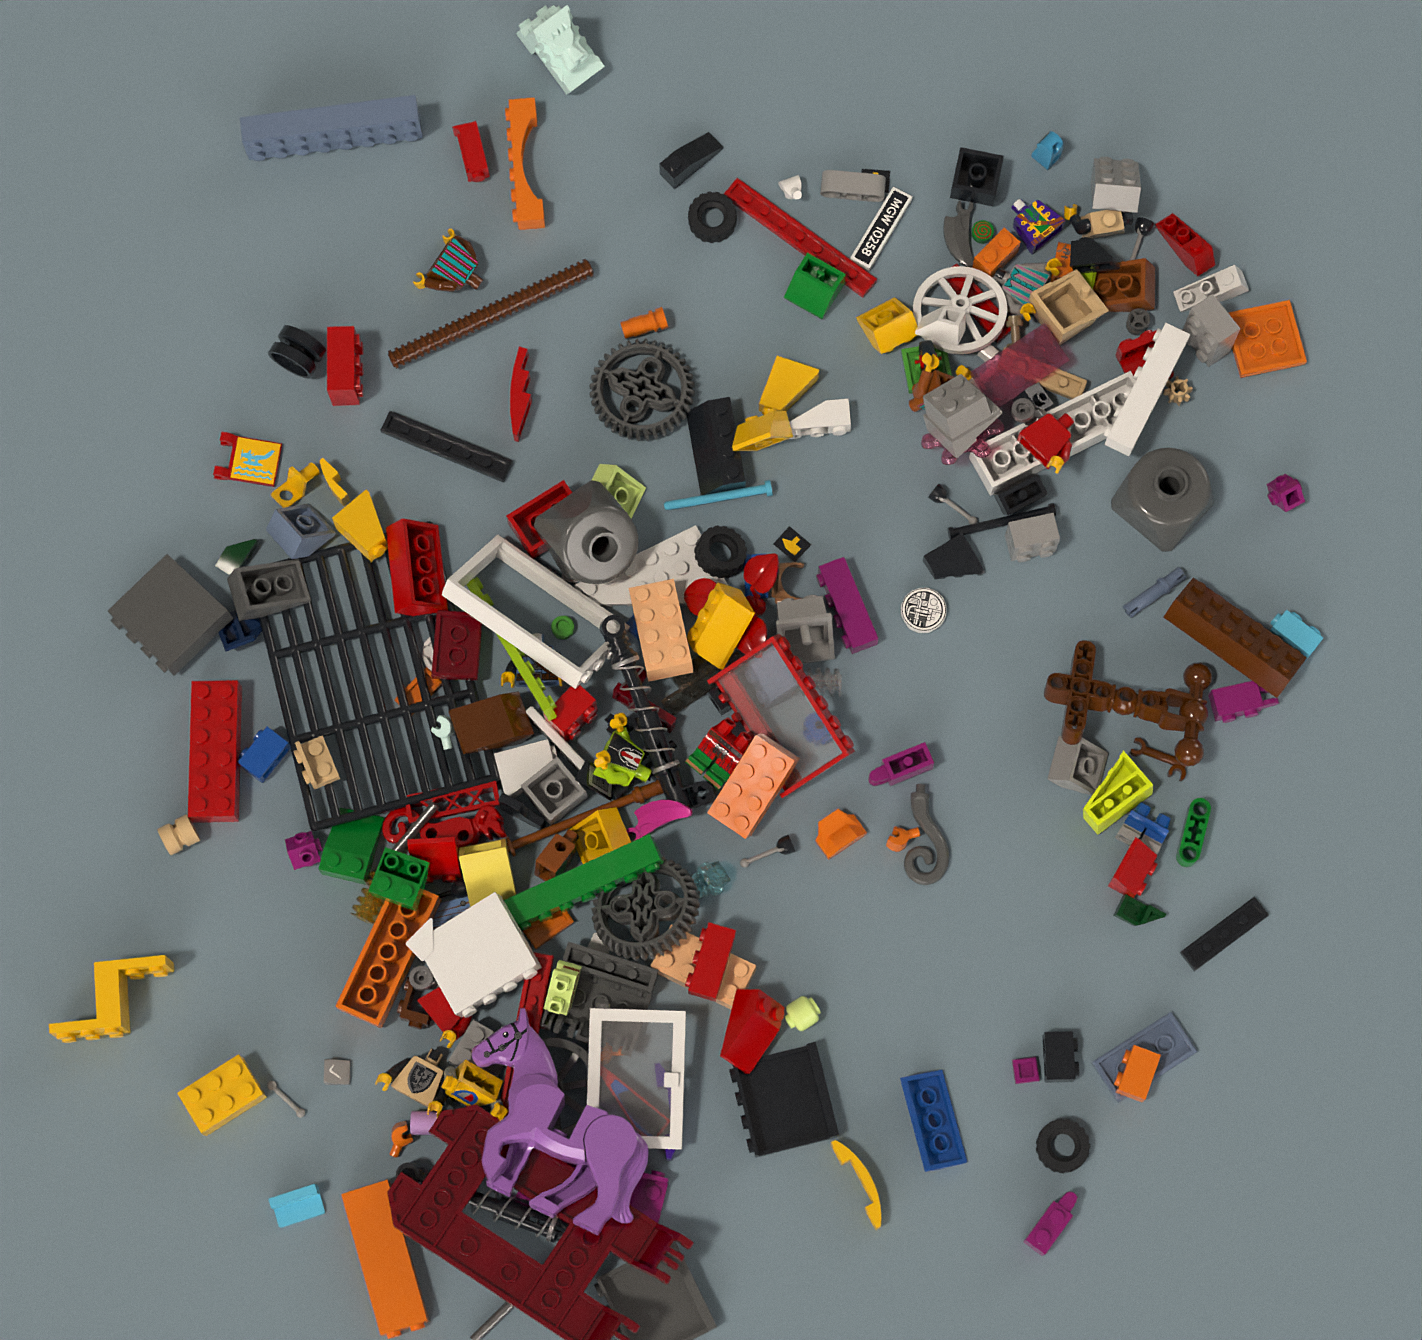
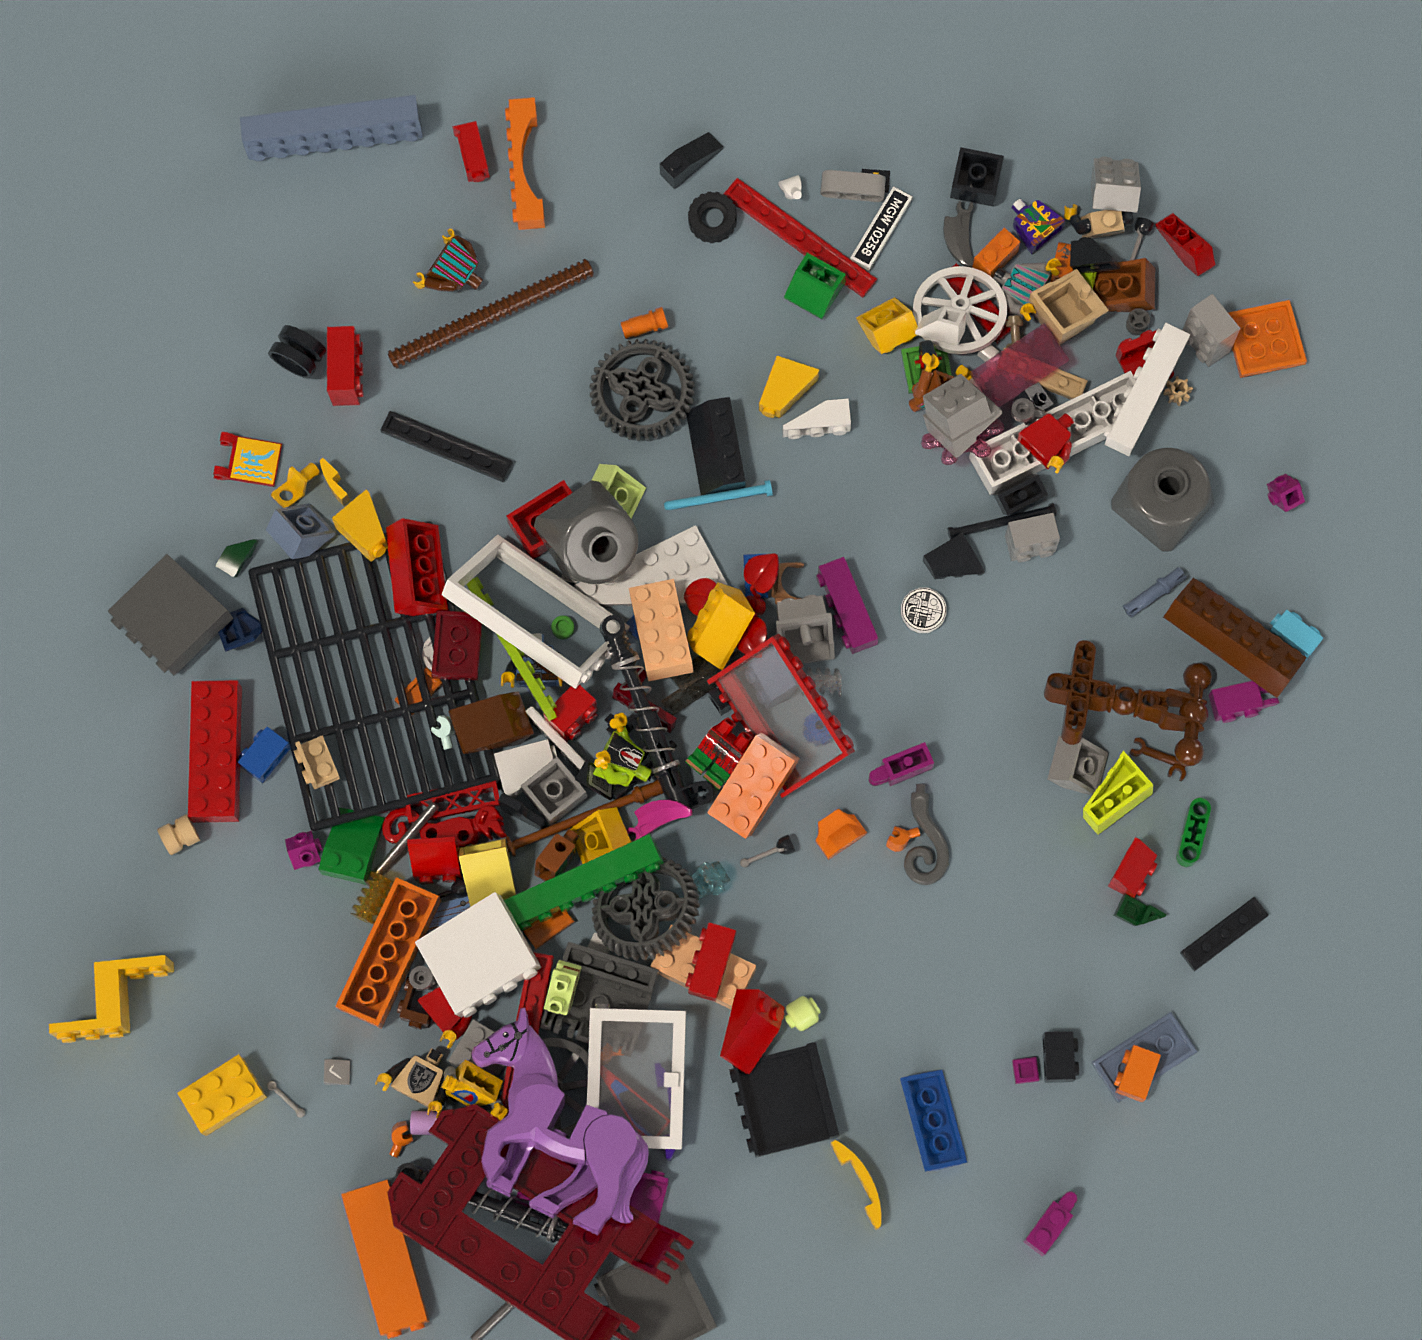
(267, 588): dark grey slope -> none
(297, 1205): medium azure panel -> none
(400, 879): green slope -> none
(422, 941): white sticker -> none
(520, 400): red slope -> none
(560, 46): light aqua brick -> none
(709, 562): black tyre -> none
(762, 431): yellow slope -> none
(792, 544): black sticker -> none
(940, 495): hinge -> none
(982, 231): green tile -> none
(1048, 150): dark azure leg -> none
(1080, 1139): black tyre -> none
(1137, 823): blue hips -> none
(1223, 285): white slope -> none

